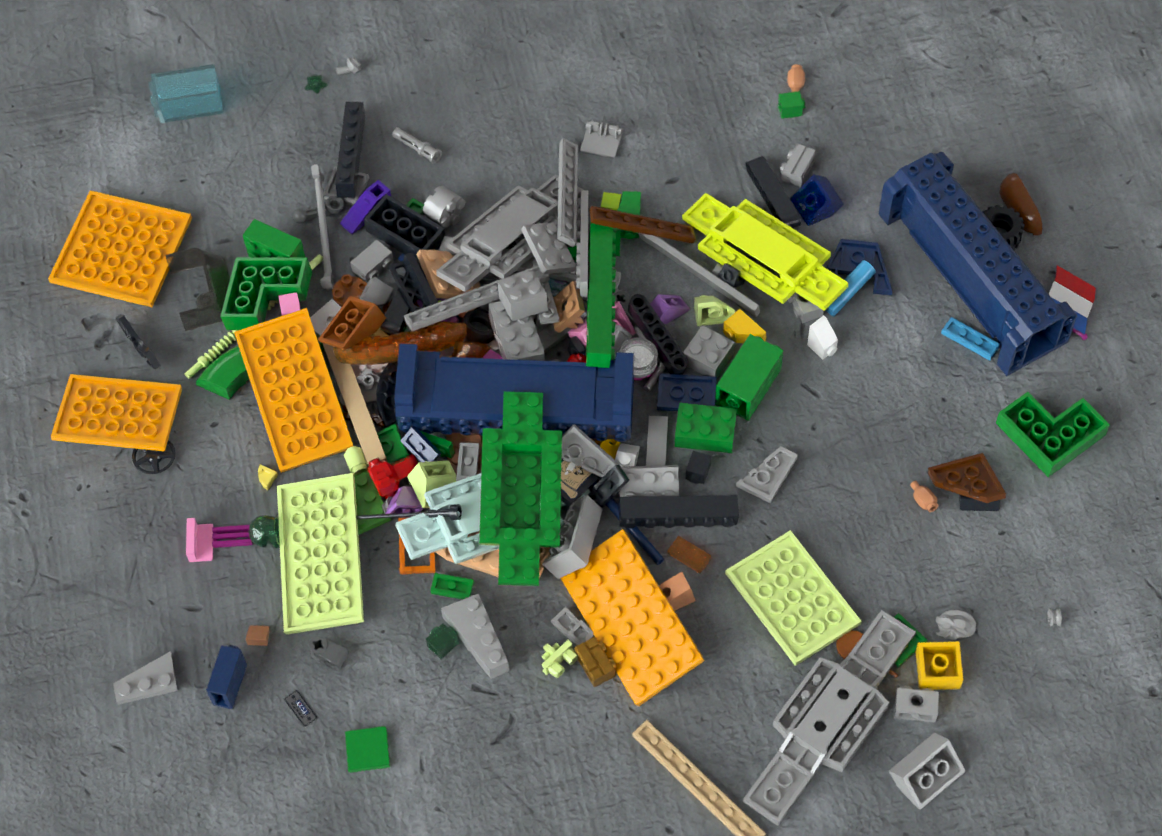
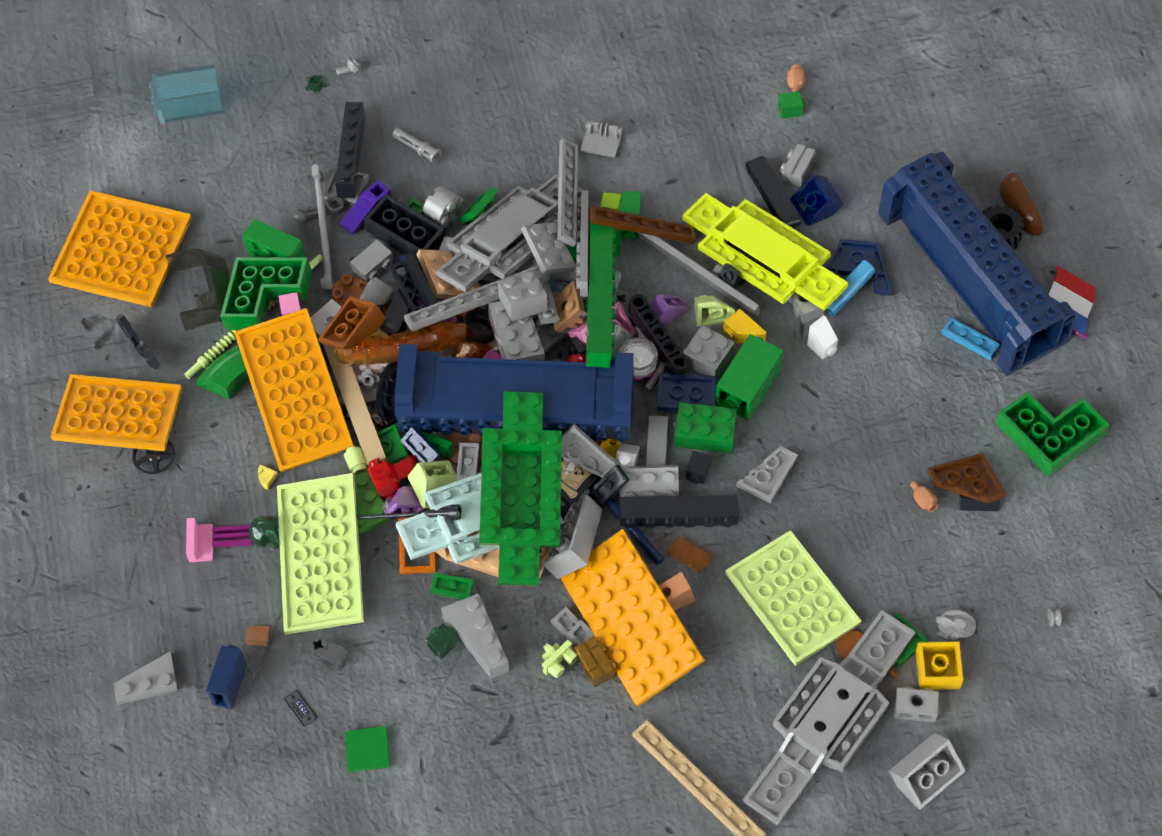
(478, 206): none -> green plate

